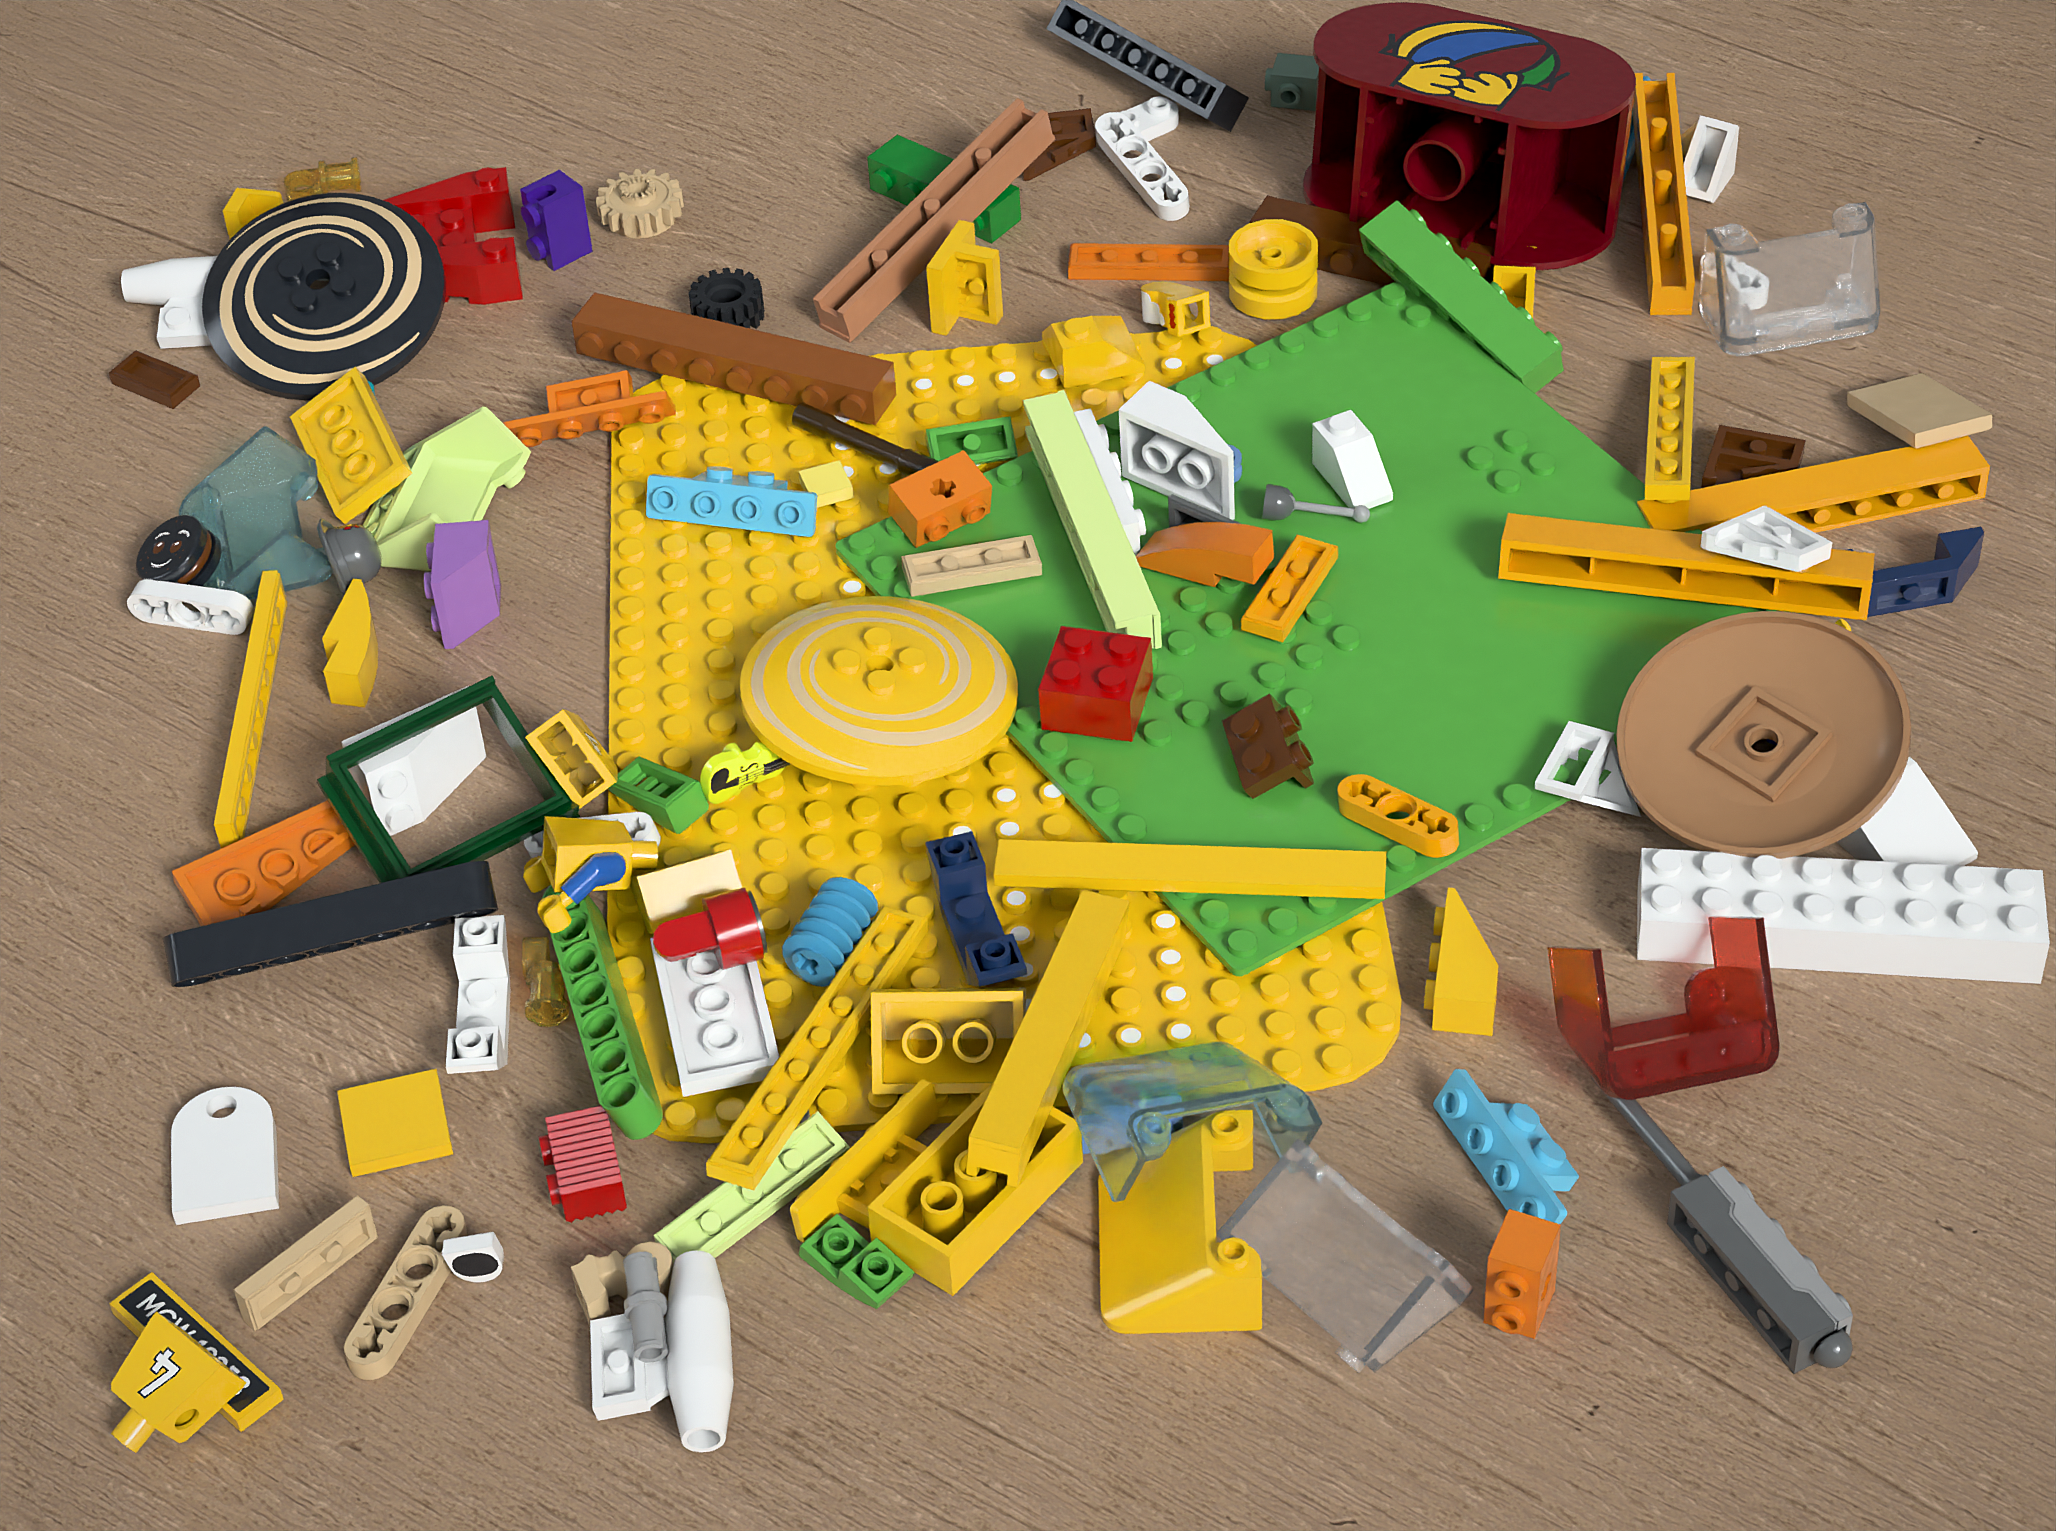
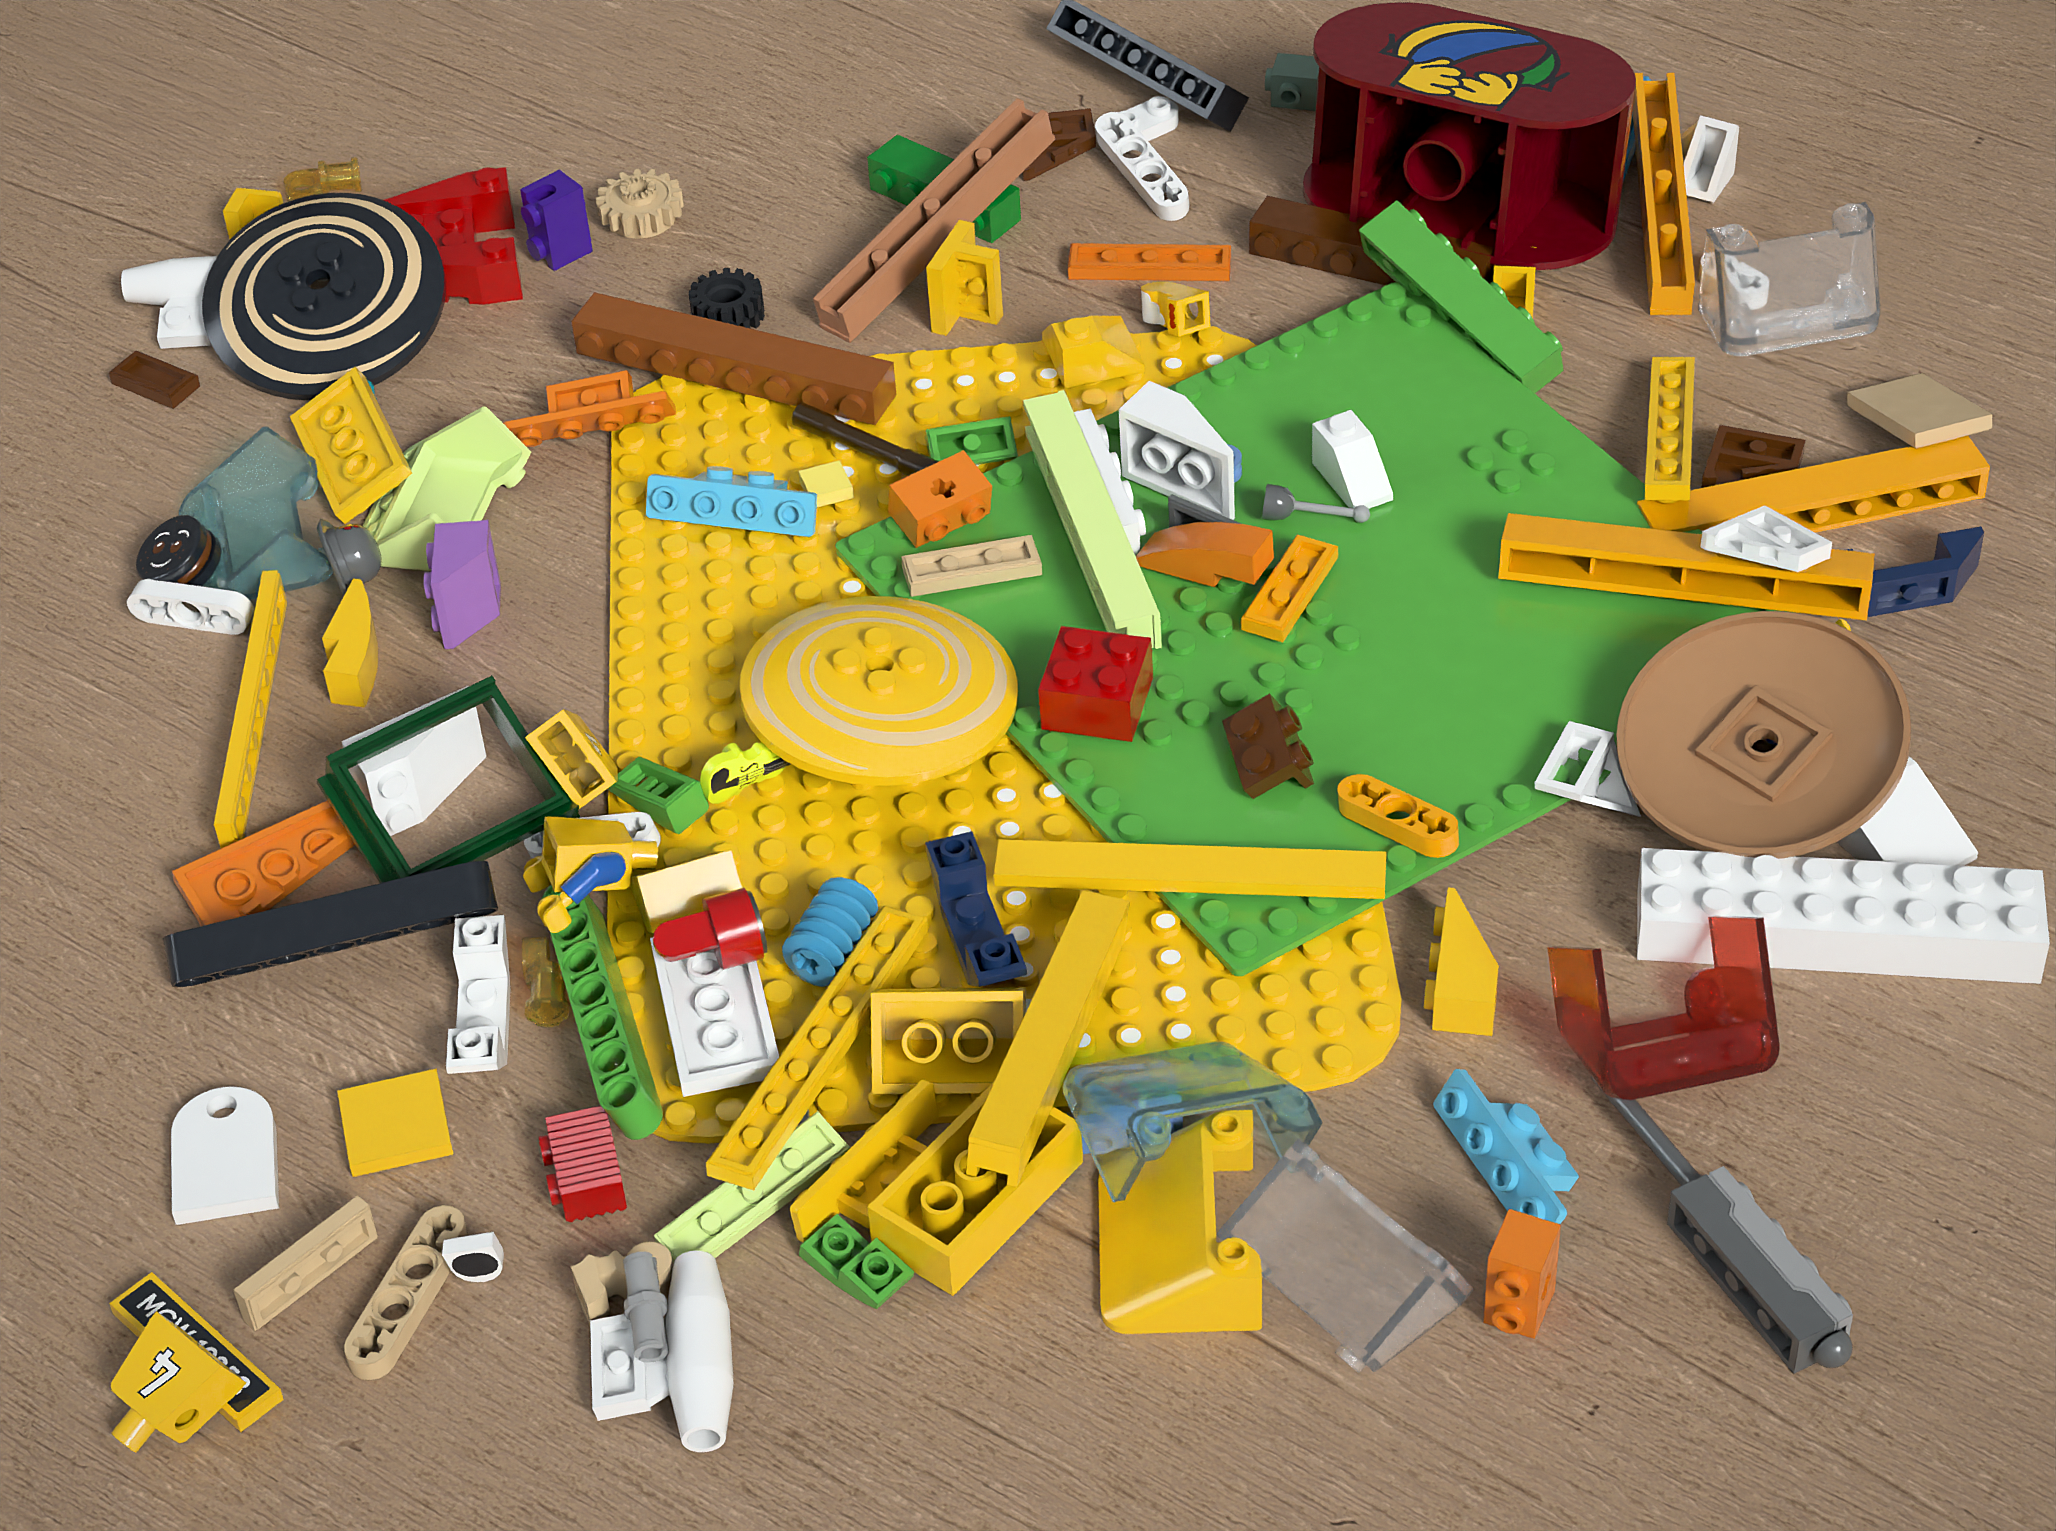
(1273, 269): yellow wheel -> none

